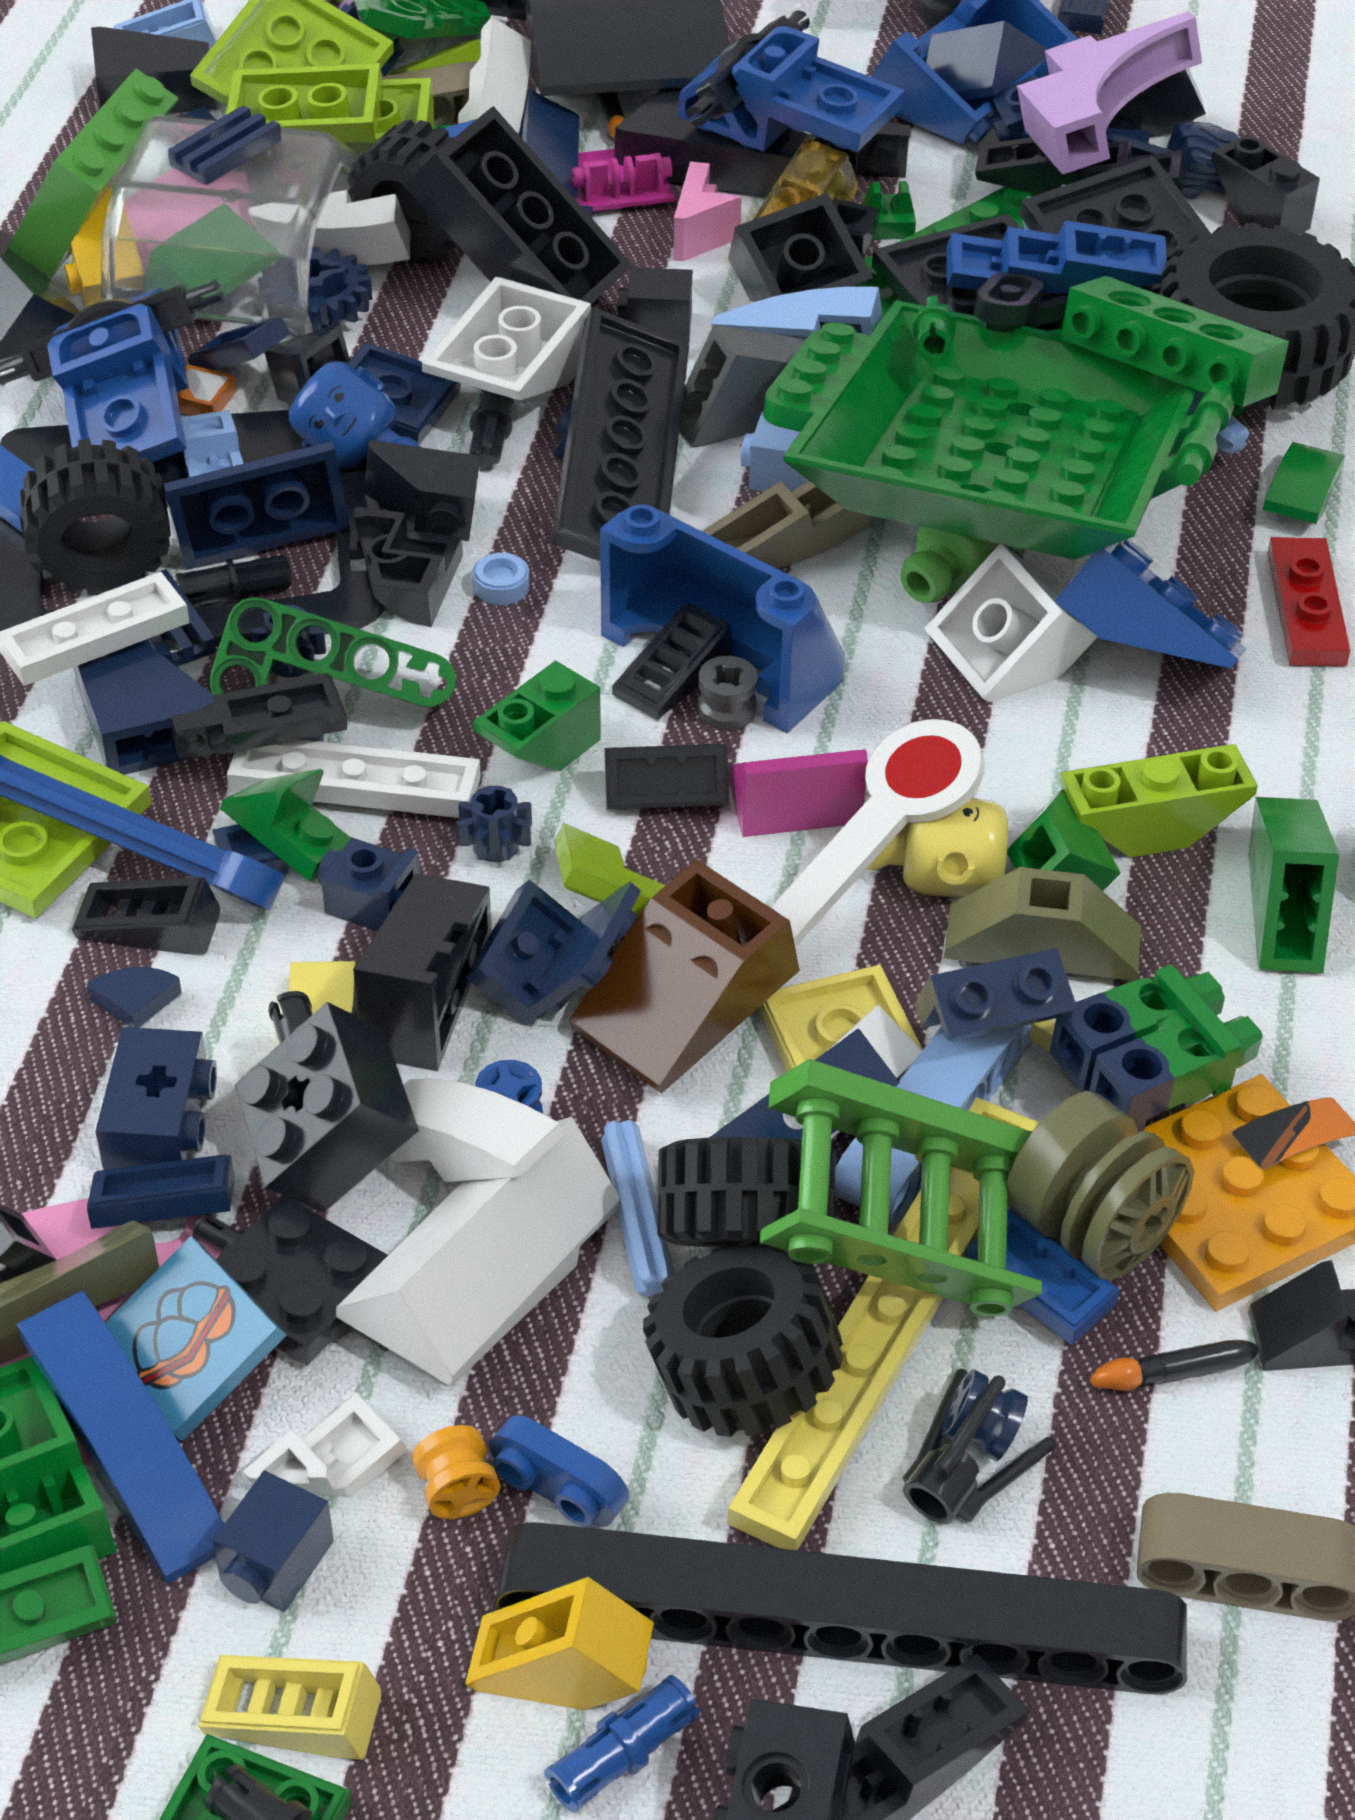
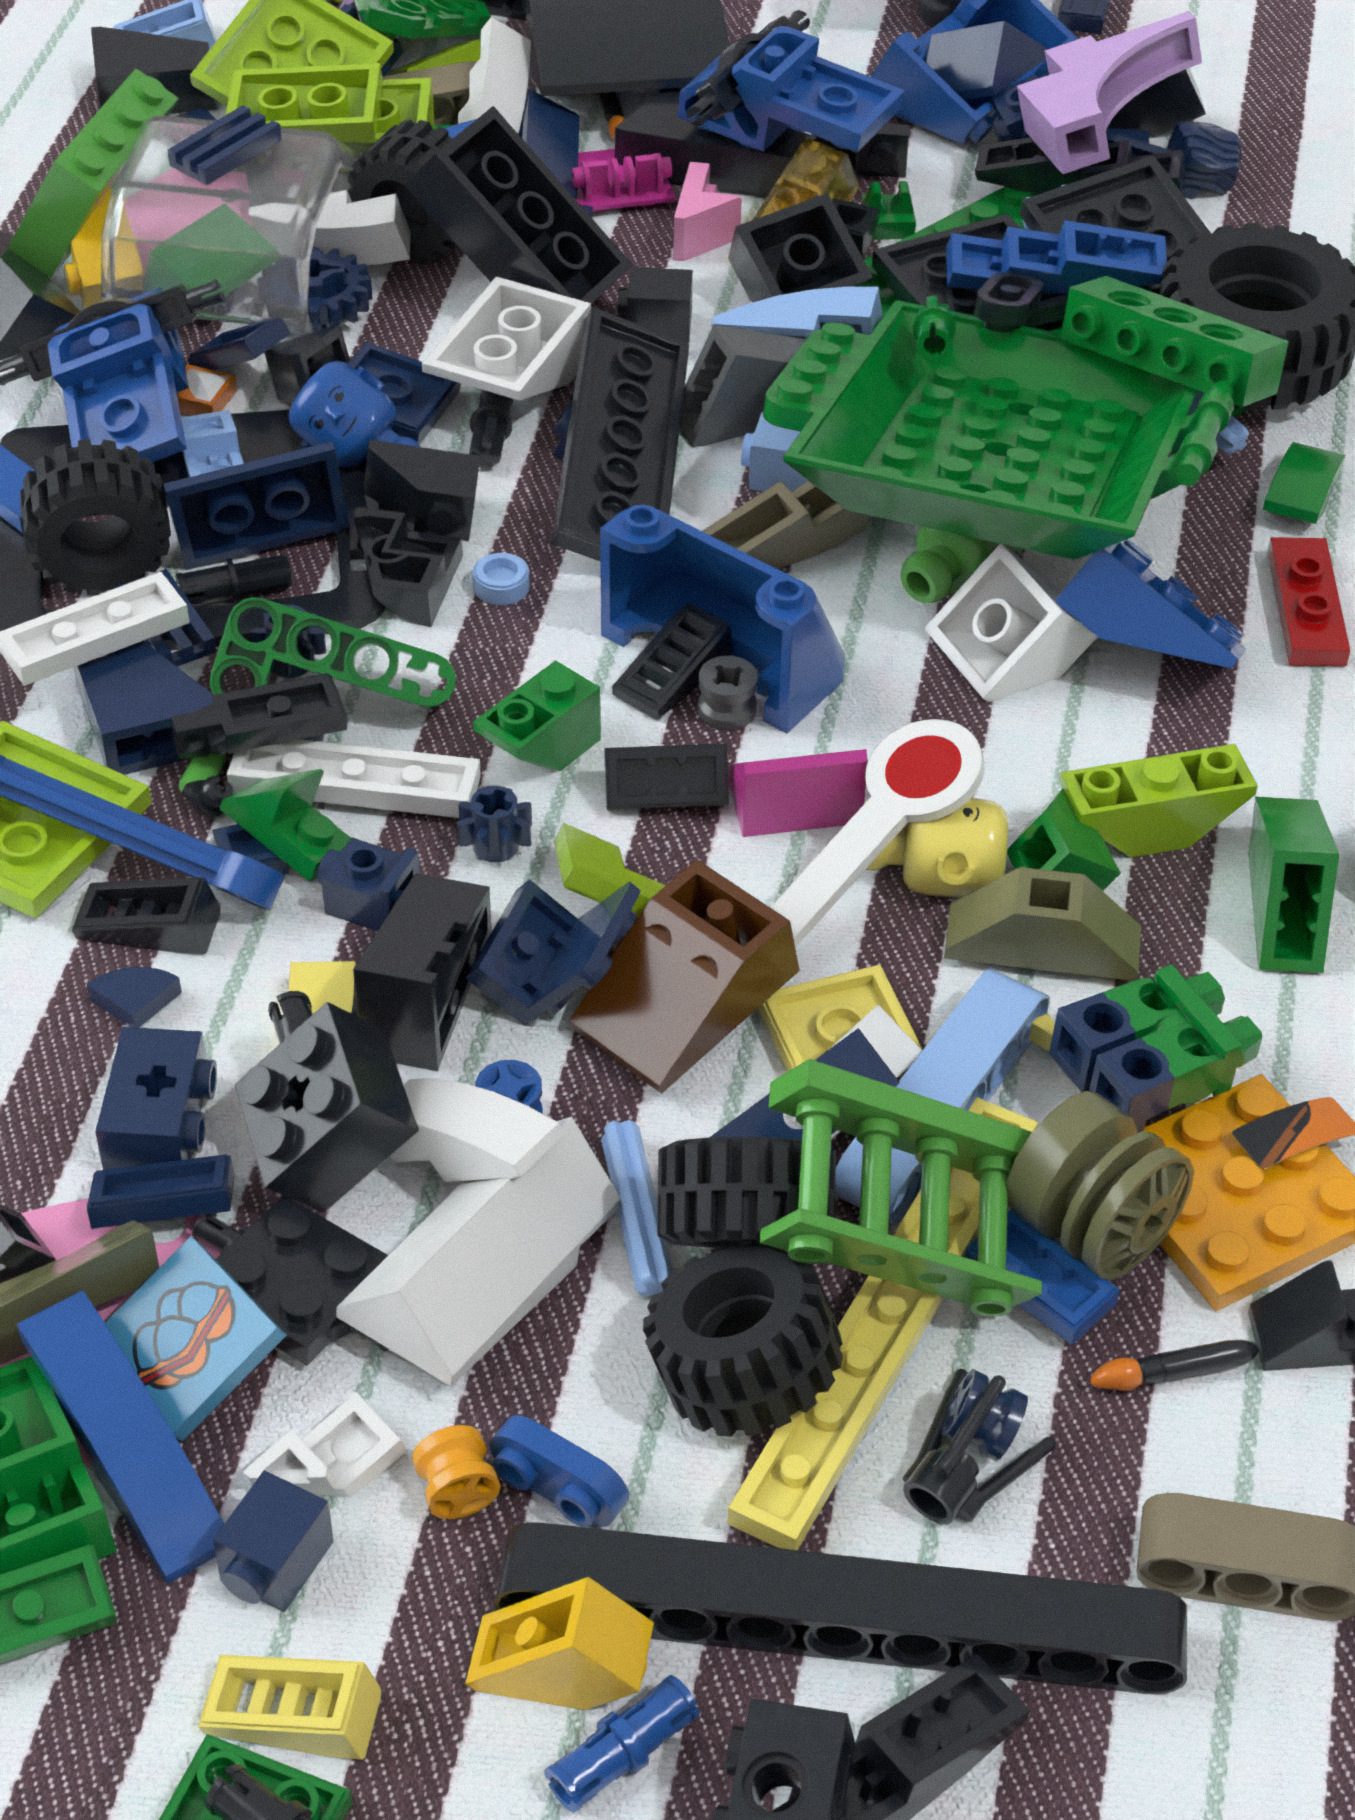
(201, 785): none -> black arm
(996, 995): dark blue bracket -> none
(1266, 185): black slope -> none

